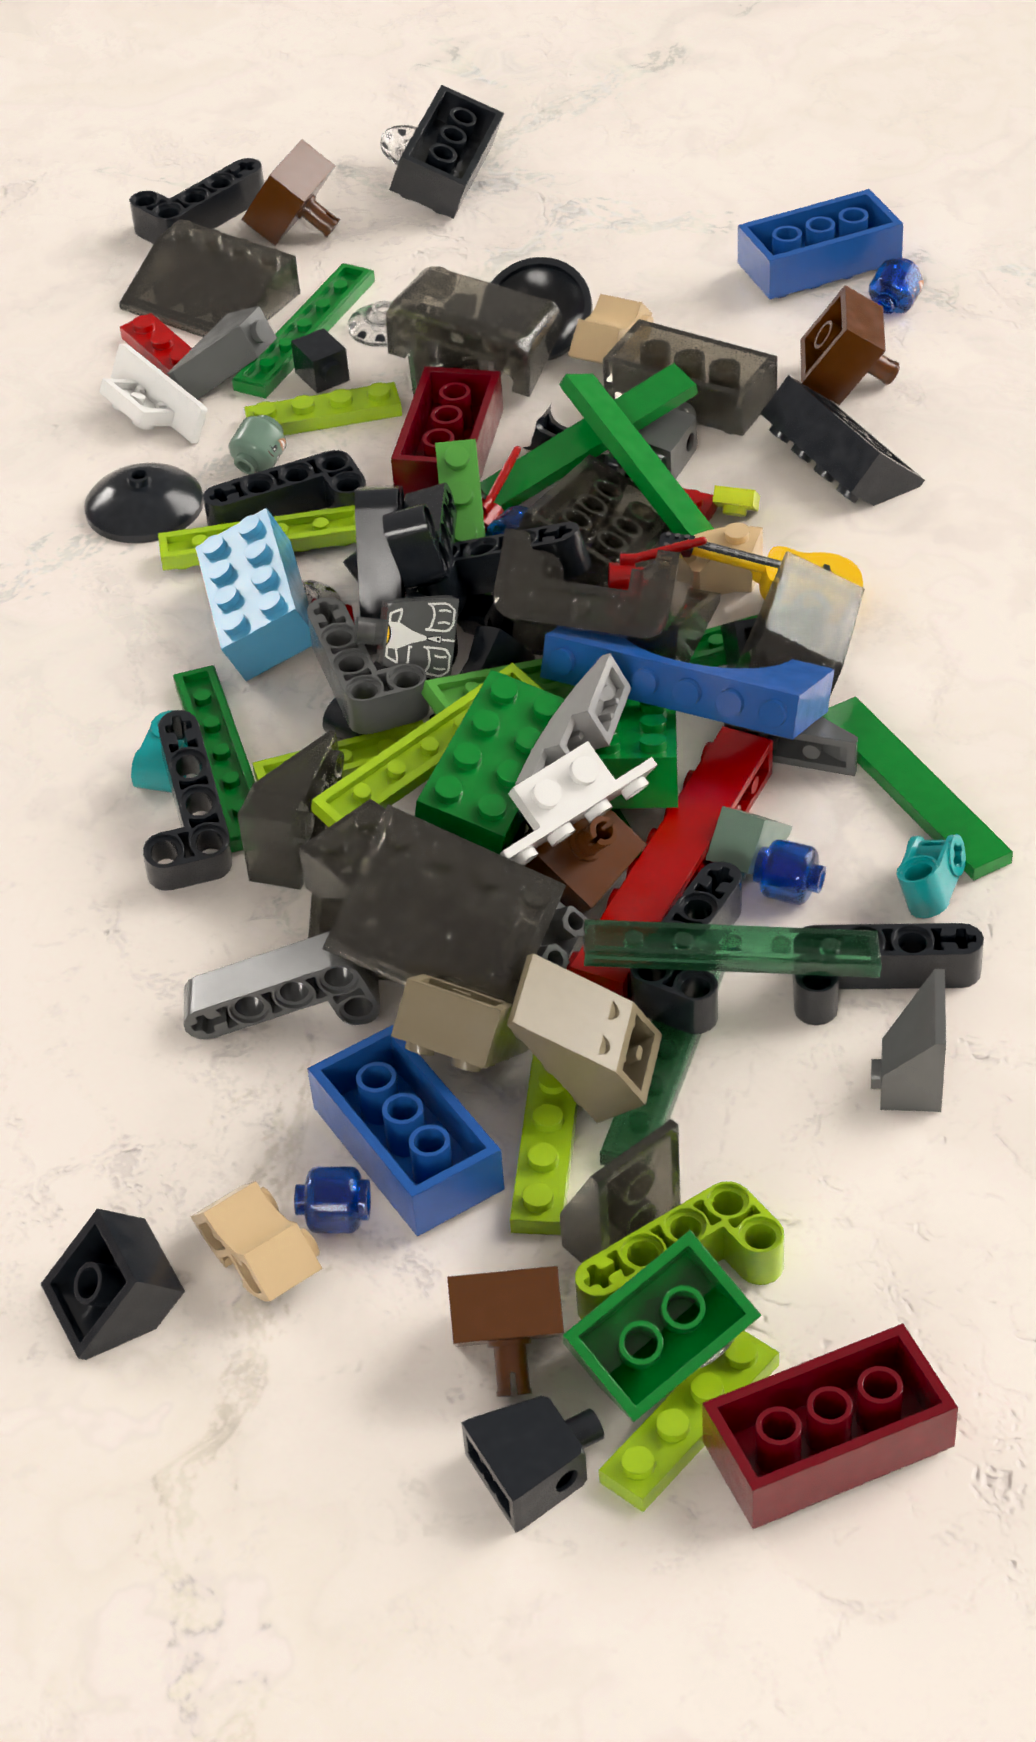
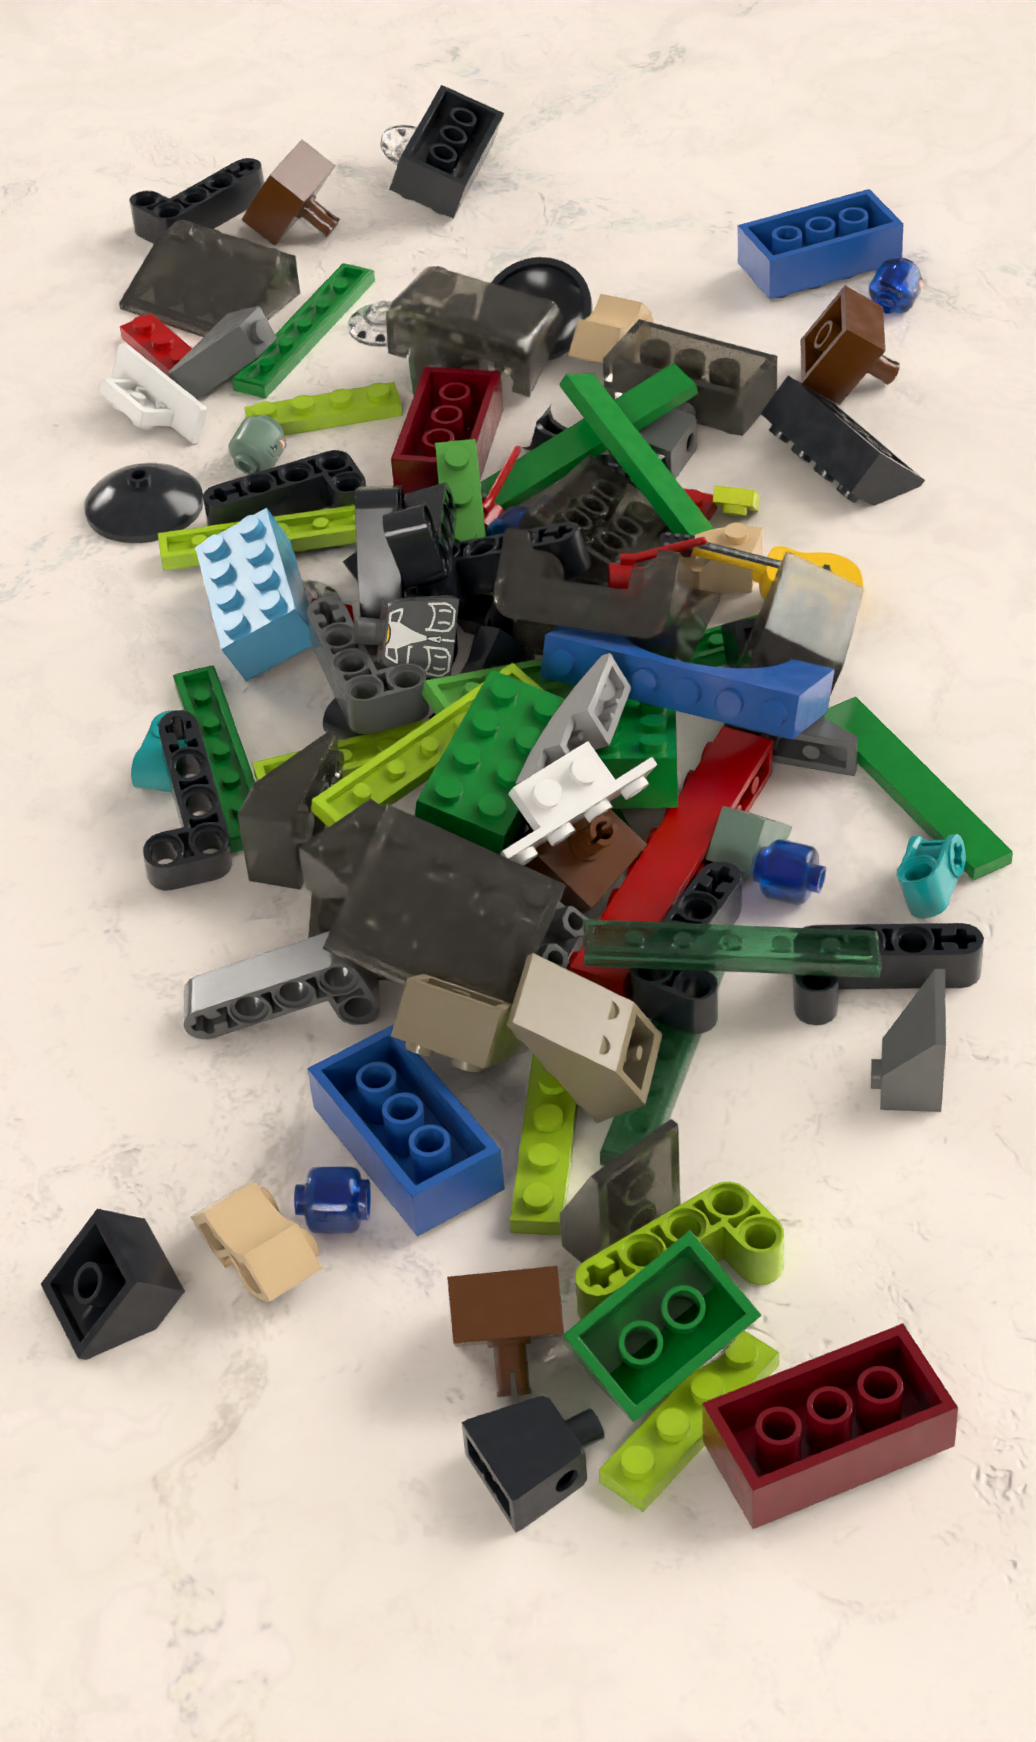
(320, 360): black brick -> none

